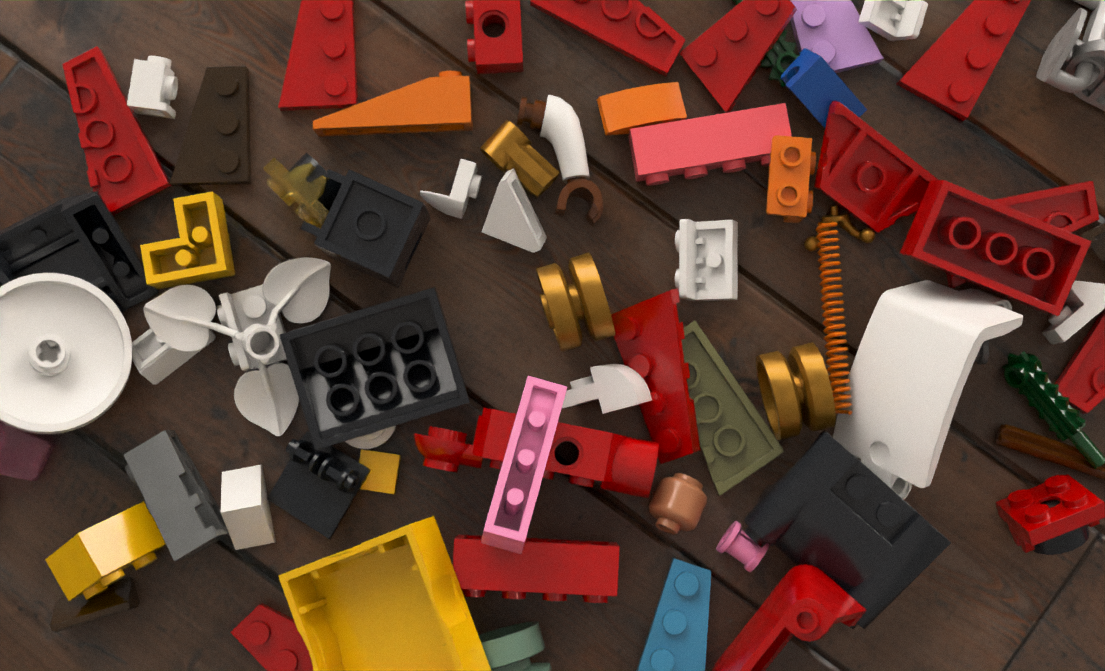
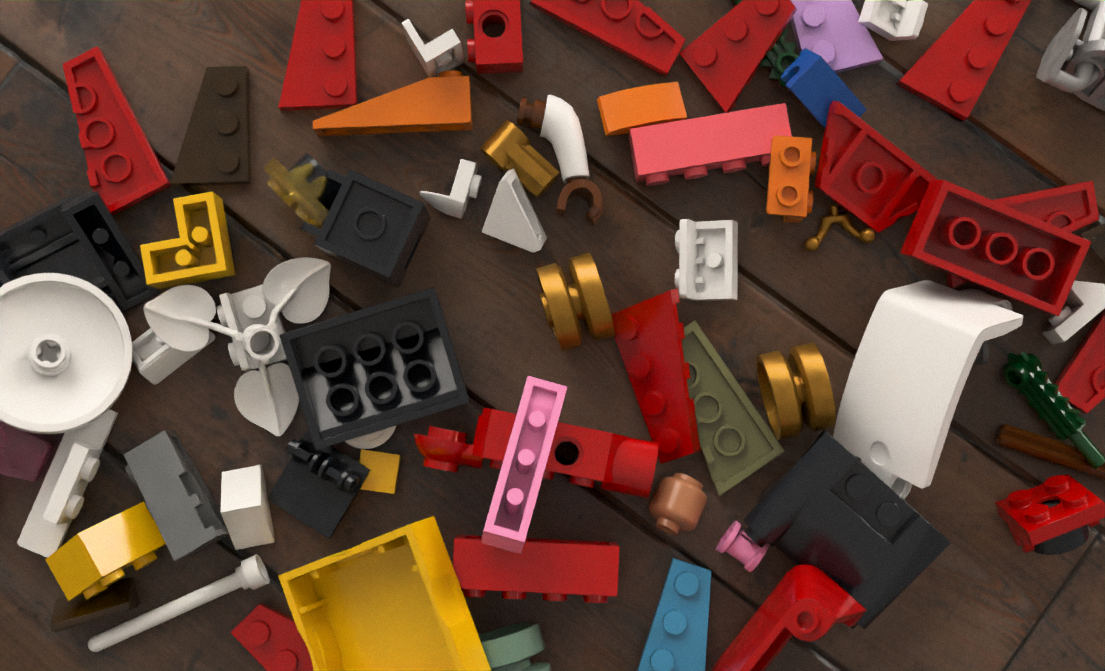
(64, 486): none -> white bracket
(153, 87): white brick -> none
(249, 575): none -> white piece
(439, 54): none -> white panel
(613, 385): white brick -> none
(833, 365): orange piece -> none

